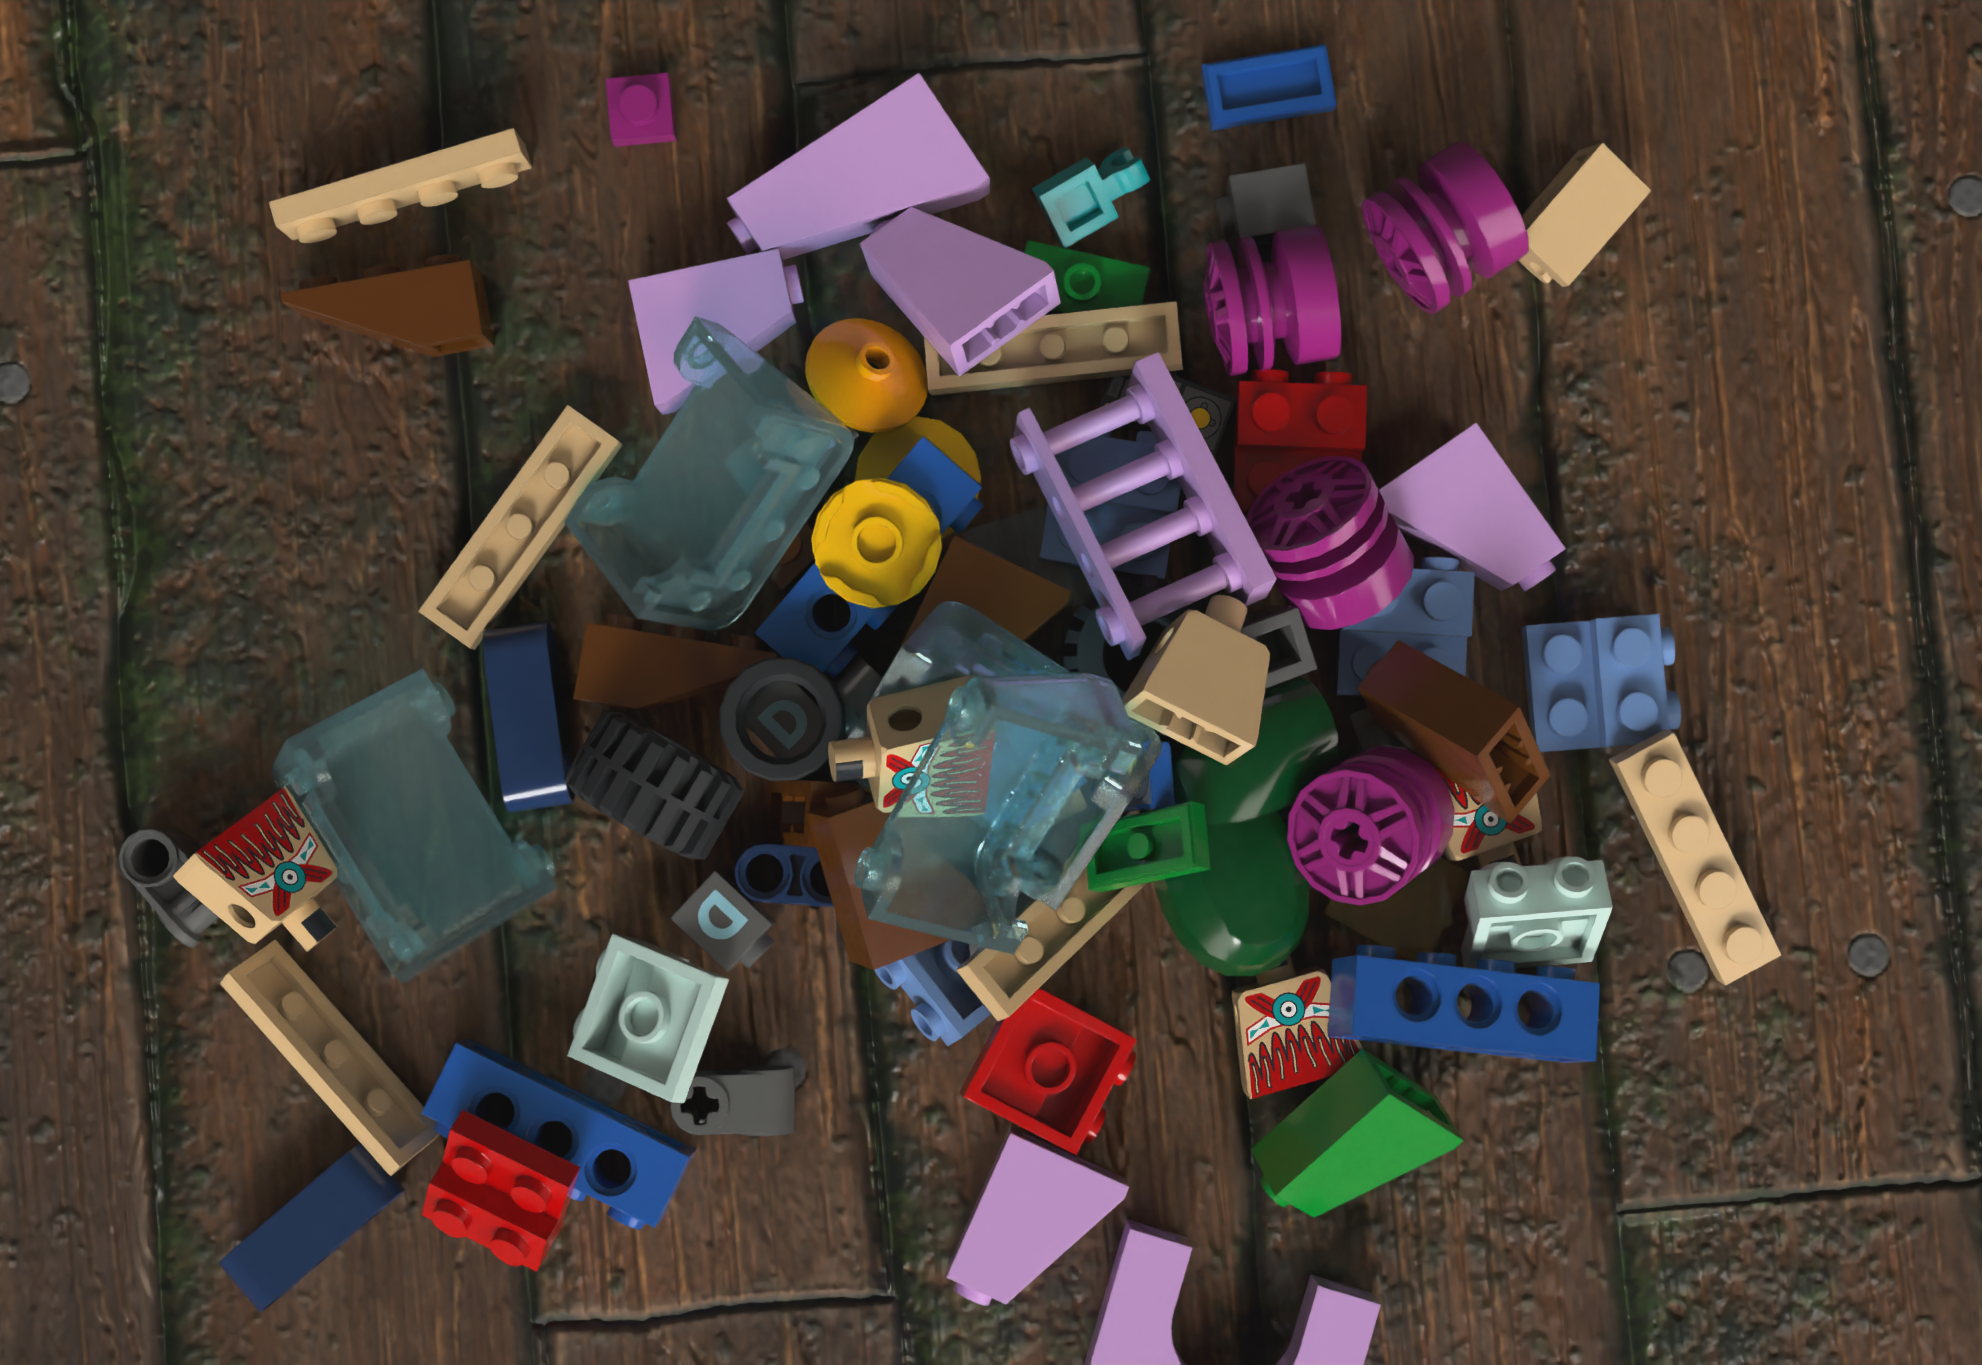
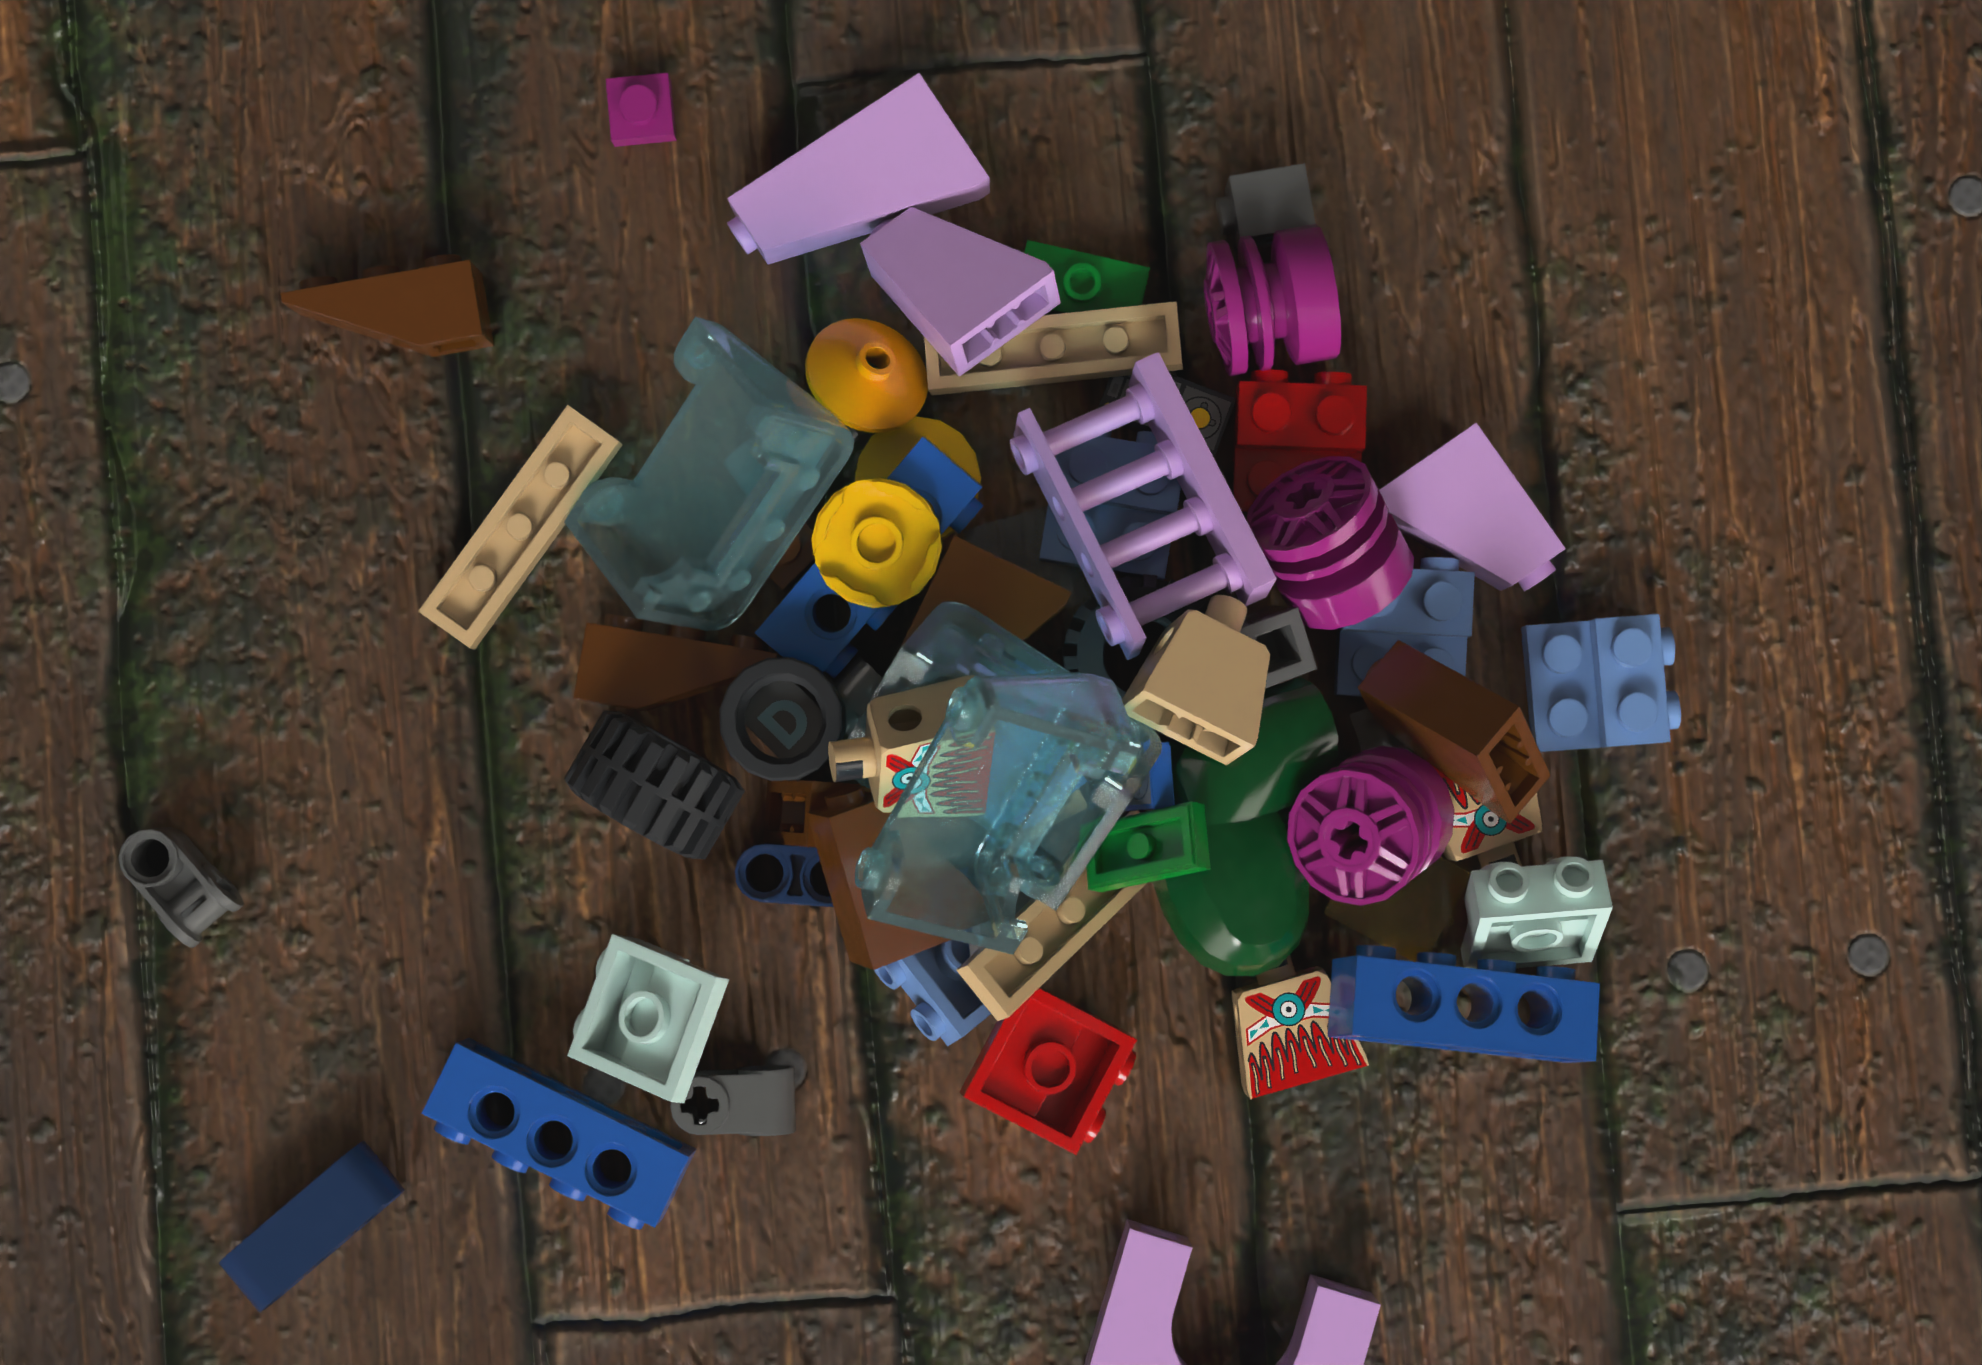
(265, 874): torso -> none
(331, 1056): tan plate -> none
(409, 827): clear light blue windscreen -> none
(424, 179): tan plate -> none
(500, 1192): red plate -> none
(528, 715): dark blue beam -> none
(726, 922): dark grey brick -> none
(743, 293): lavender slope -> none
(1028, 1216): lavender slope -> none
(1082, 196): teal plate -> none
(1268, 87): blue tile -> none
(1353, 1137): green slope -> none
(1445, 227): magenta wheel -> none
(1579, 213): tan hinge -> none
(1695, 856): tan plate -> none

